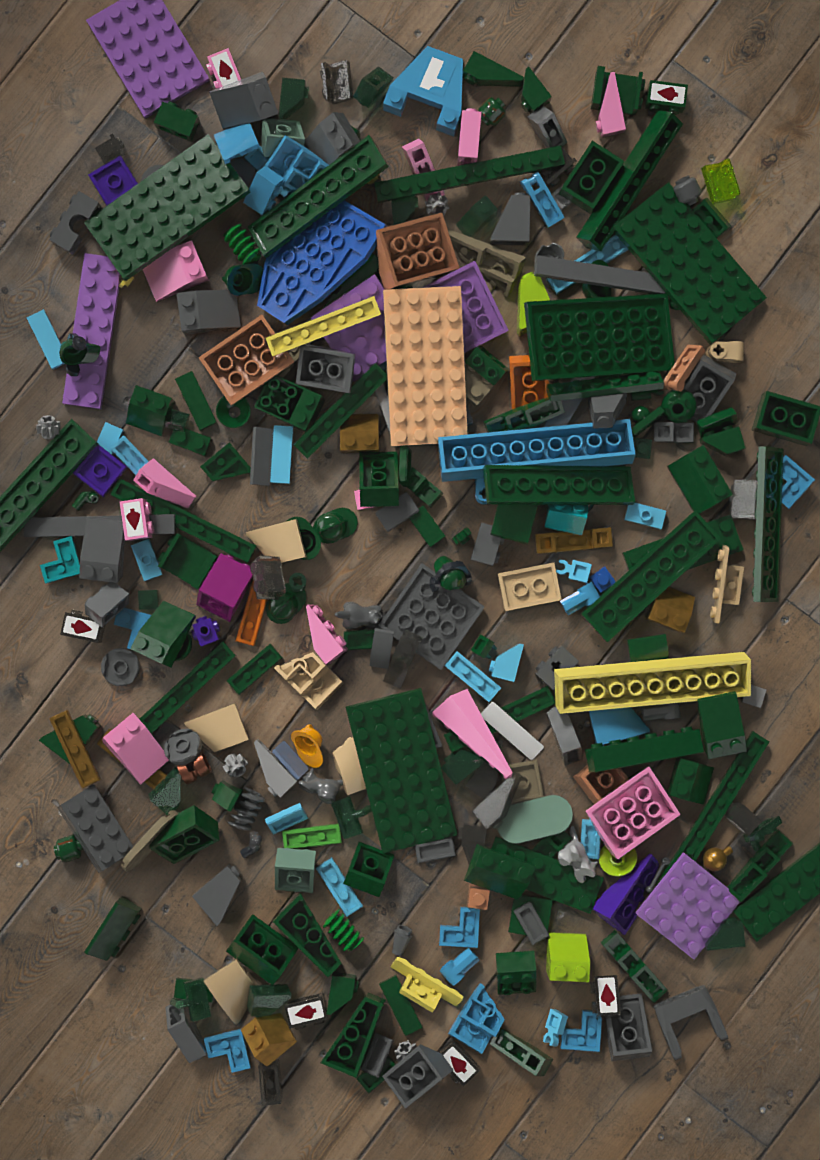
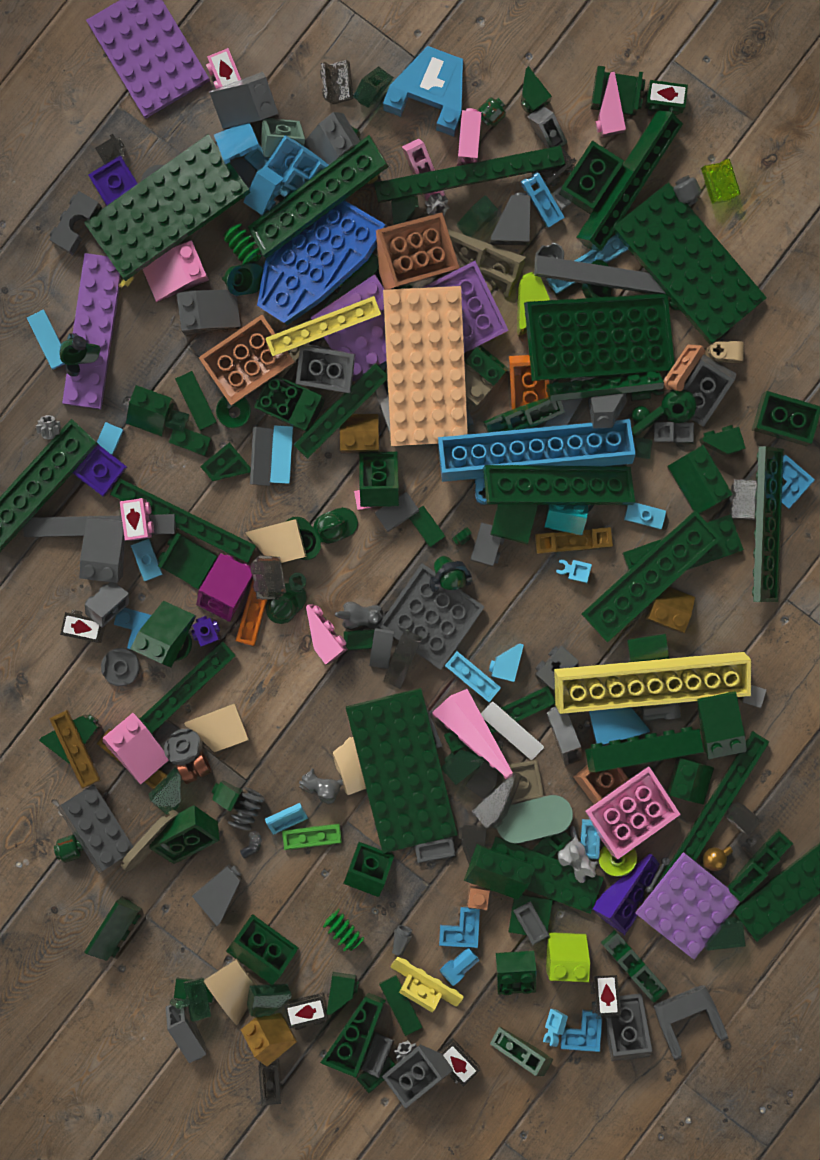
(67, 563): teal plate -> none
(85, 498): dark green arm -> none
(129, 454): medium azure plate -> none
(148, 599): clear green plate -> none
(163, 484): bright pink slope -> none
(177, 121): dark green brick -> none
(233, 1045): dark azure plate -> none
(235, 765): light grey gear -> none
(254, 669): dark green tile -> none
(275, 772): light grey slope -> none
(290, 760): sand blue slope -> none
(292, 96): clear green slope -> none
(295, 870): sand green slope -> none
(304, 931): dark green wedge -> none
(308, 746): light orange piece -> none
(310, 679): tan slope -> none
(342, 893): medium azure tile -> none
(348, 817): clear green plate -> none
(405, 466): dark green tile -> none
(423, 488): dark green slope -> none
(477, 1021): dark azure slope -> none
(483, 646): dark green tile -> none
(487, 72): dark green slope -> none
(529, 586): tan plate -> none
(583, 597): dark azure piece -> none
(602, 579): blue plate -> none
(711, 217): dark green slope -> none
(717, 421): dark green slope -> none
(728, 584): tan bracket -> none
(765, 827): clear green plate -> none

